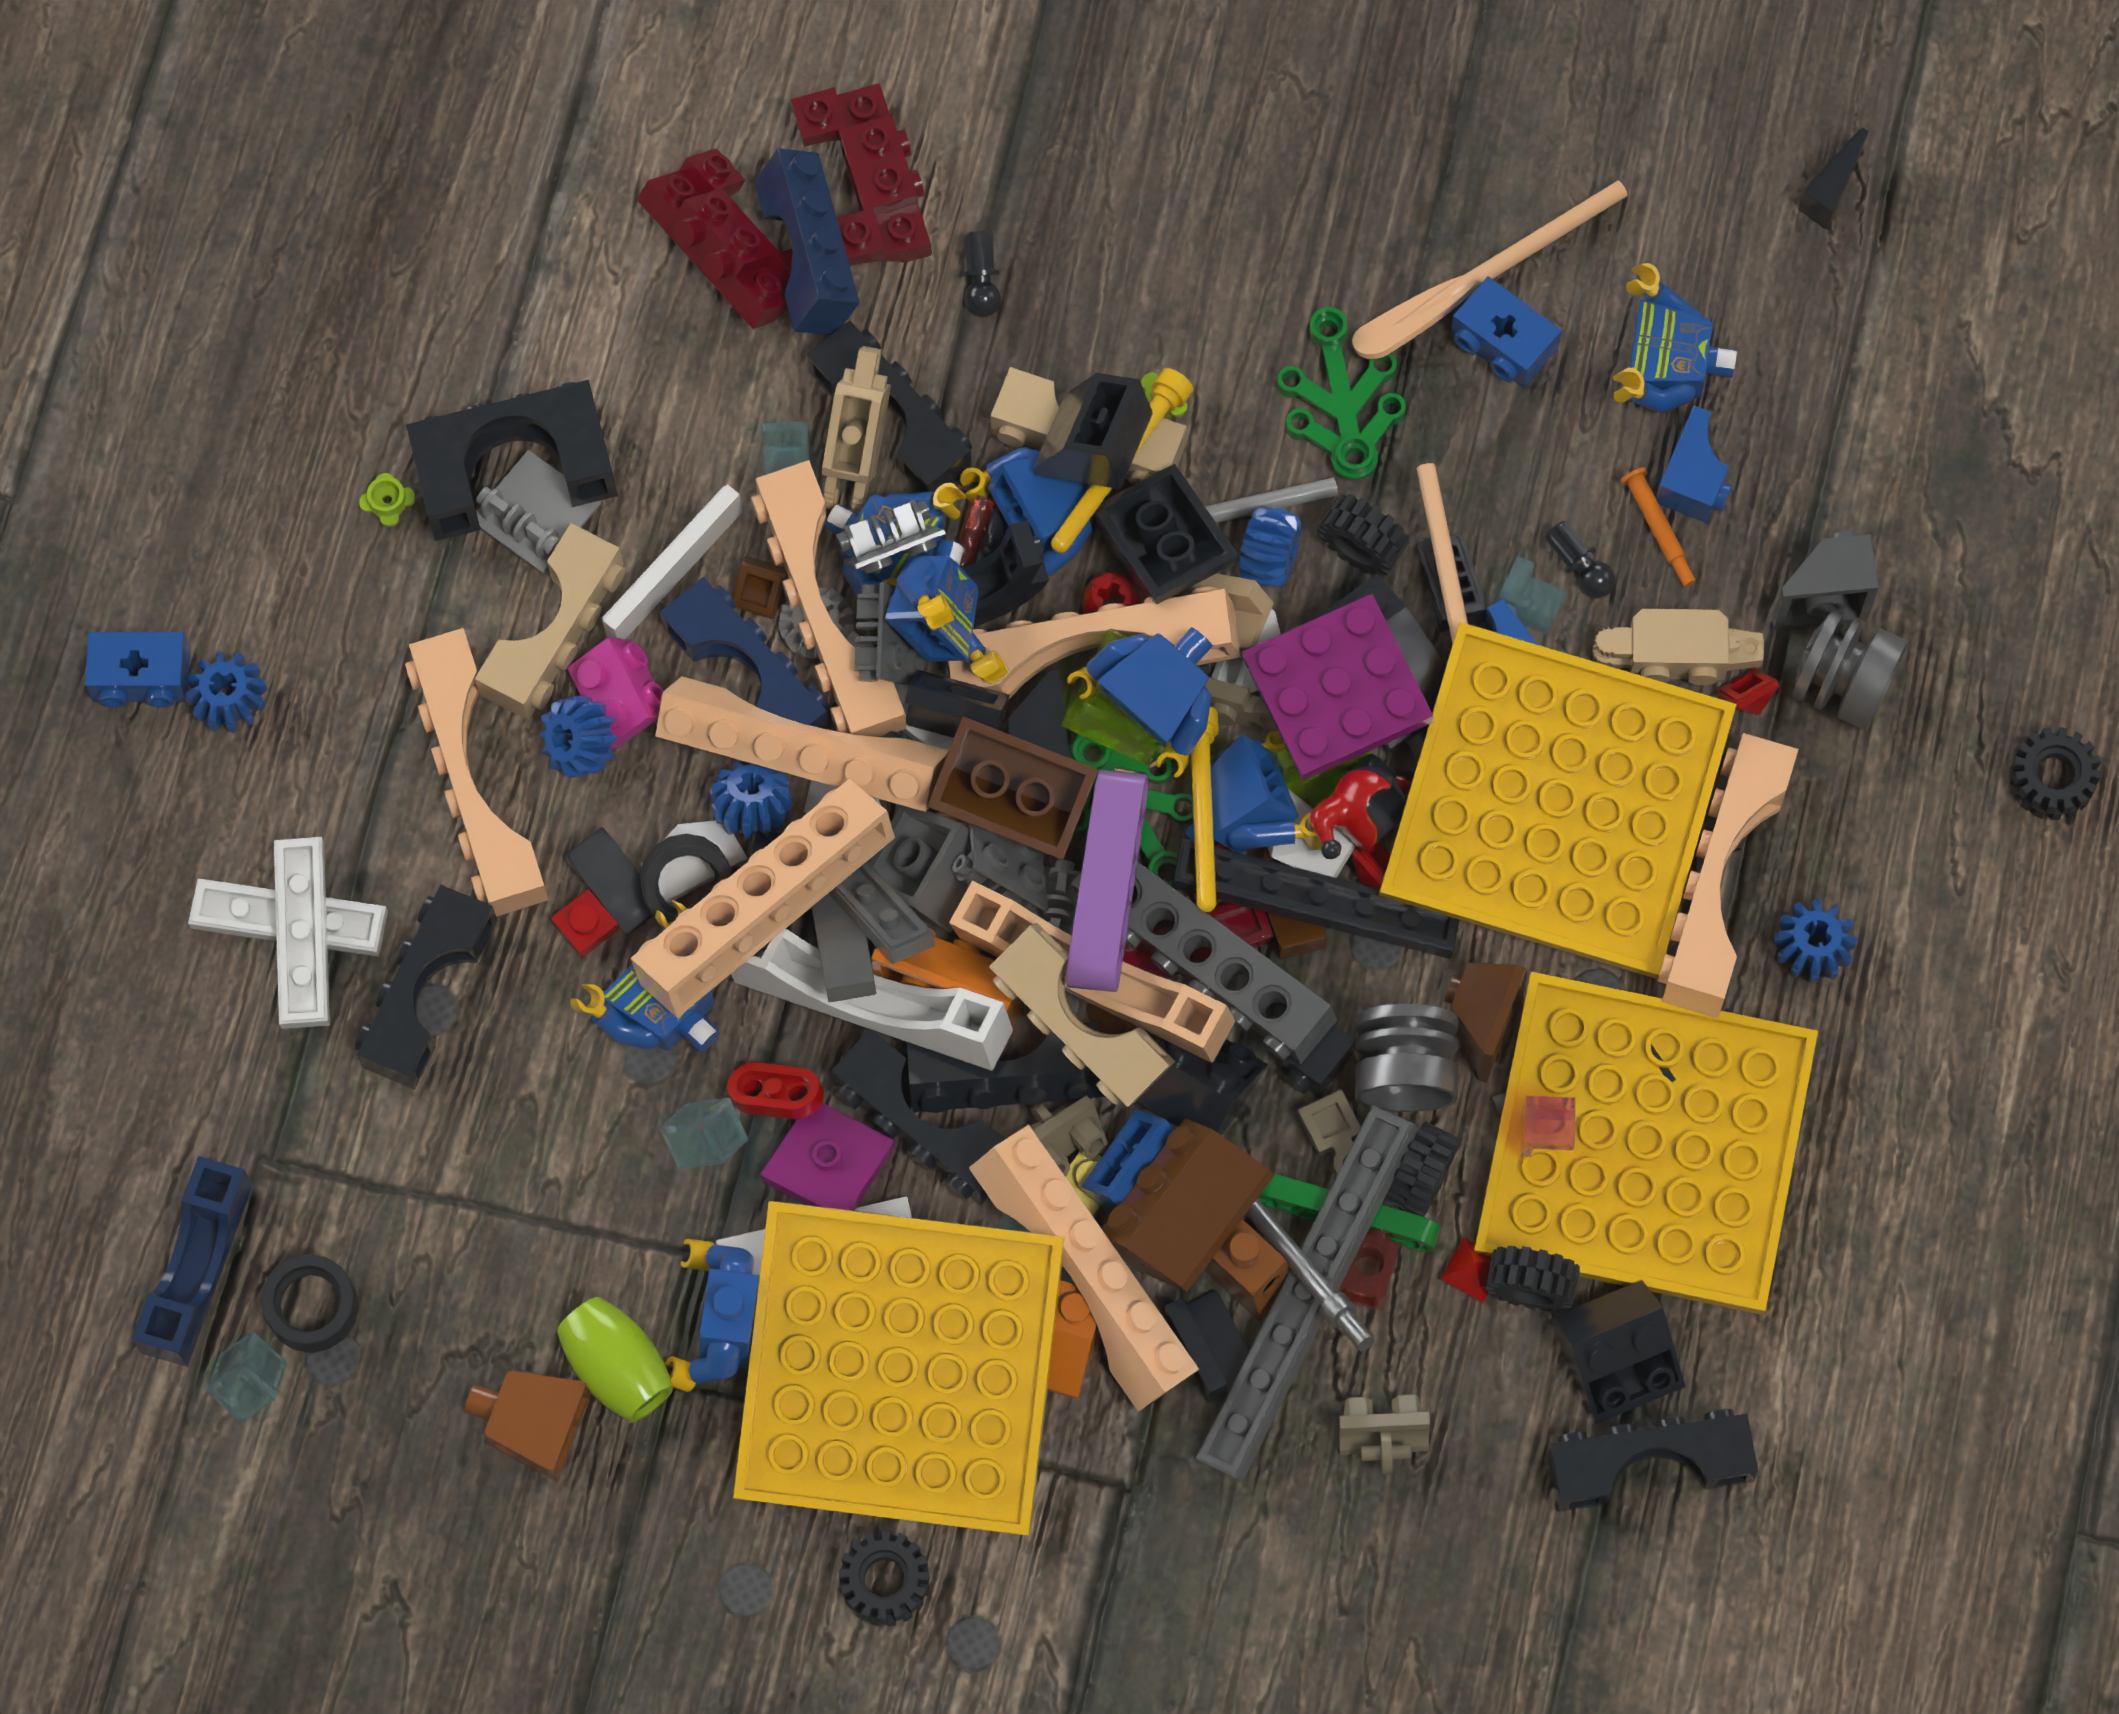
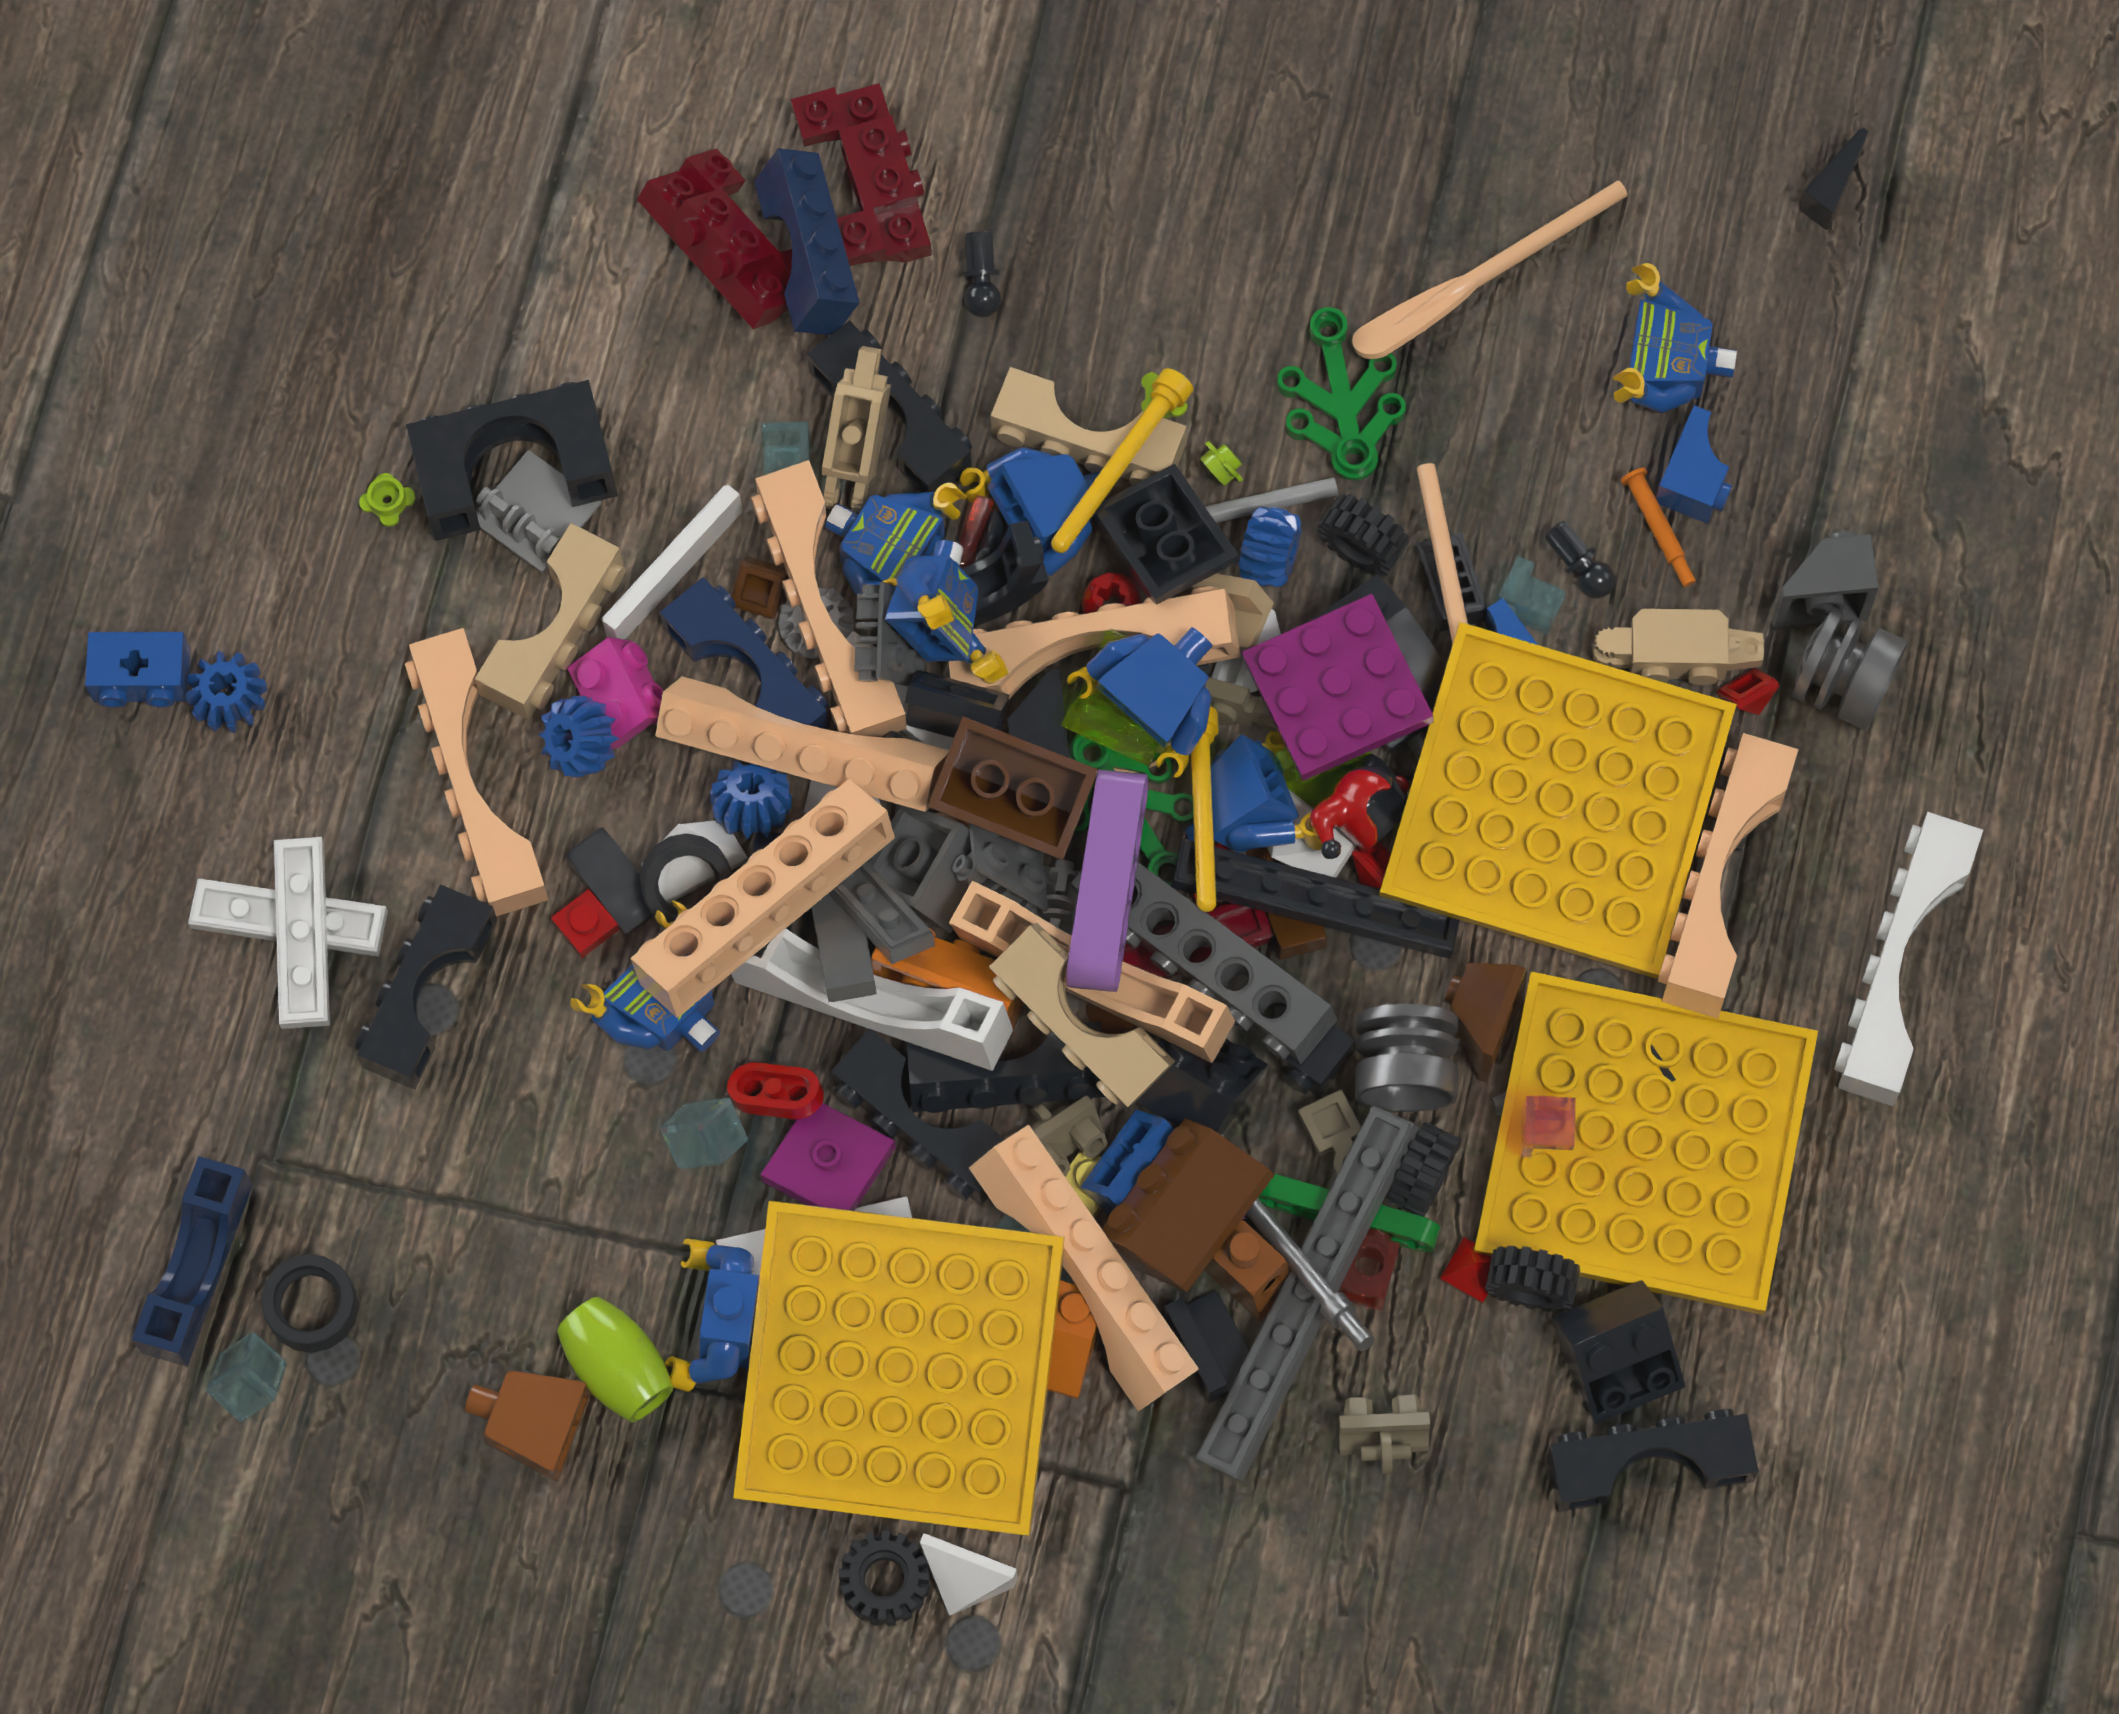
(913, 538): hinge -> none
(963, 1575): none -> white slope
(1096, 432): black slope -> none
(1222, 463): none -> lime plate
(1496, 312): blue brick -> none
(1801, 928): blue gear -> none
(1881, 1047): none -> white arch
(2063, 747): black tyre -> none

